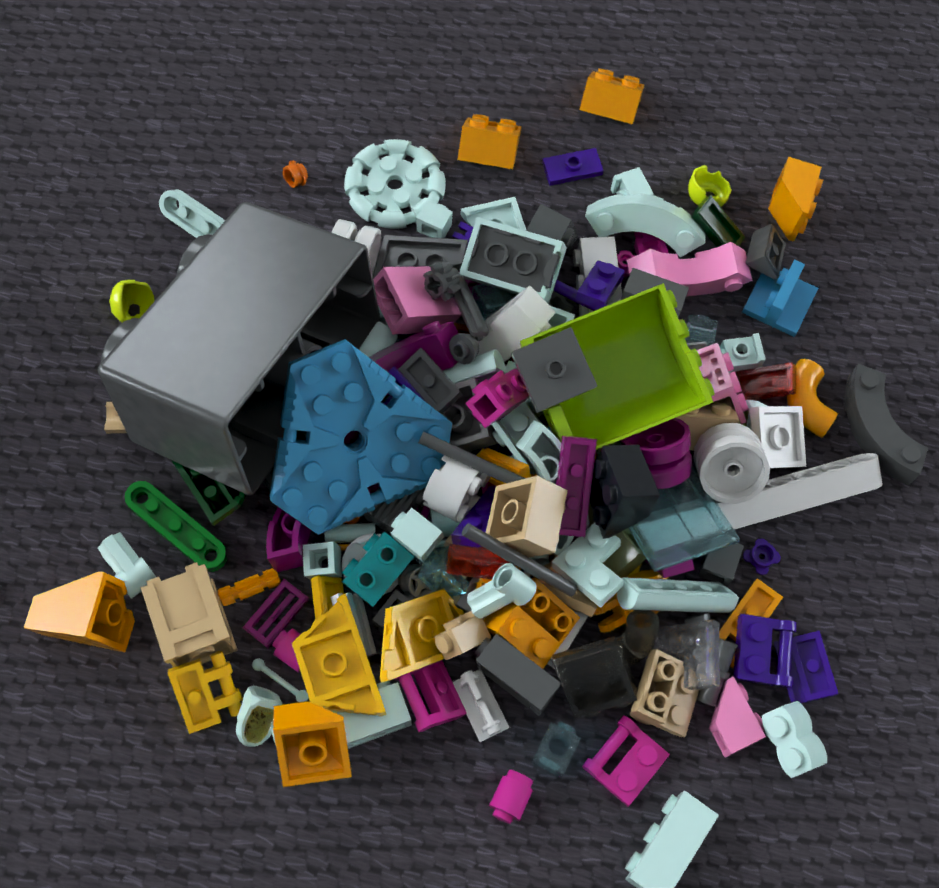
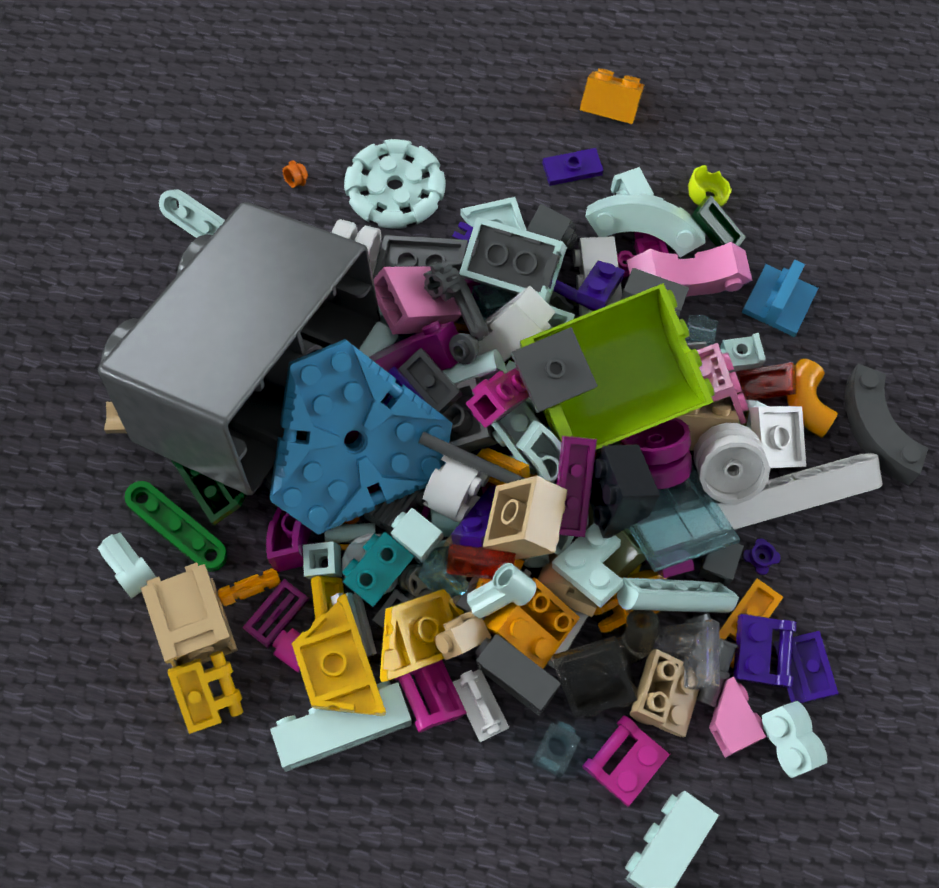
(84, 612): light orange slope -> none
(128, 293): neon yellow hair -> none
(256, 716): rock -> none
(259, 665): light aqua hinge -> none
(310, 744): light orange slope -> none
(434, 220): light aqua plate -> none
(489, 141): light orange slope -> none
(511, 796): dark pink brick -> none
(519, 560): dark grey bar -> none
(766, 251): dark grey slope -> none
(794, 196): light orange slope -> none

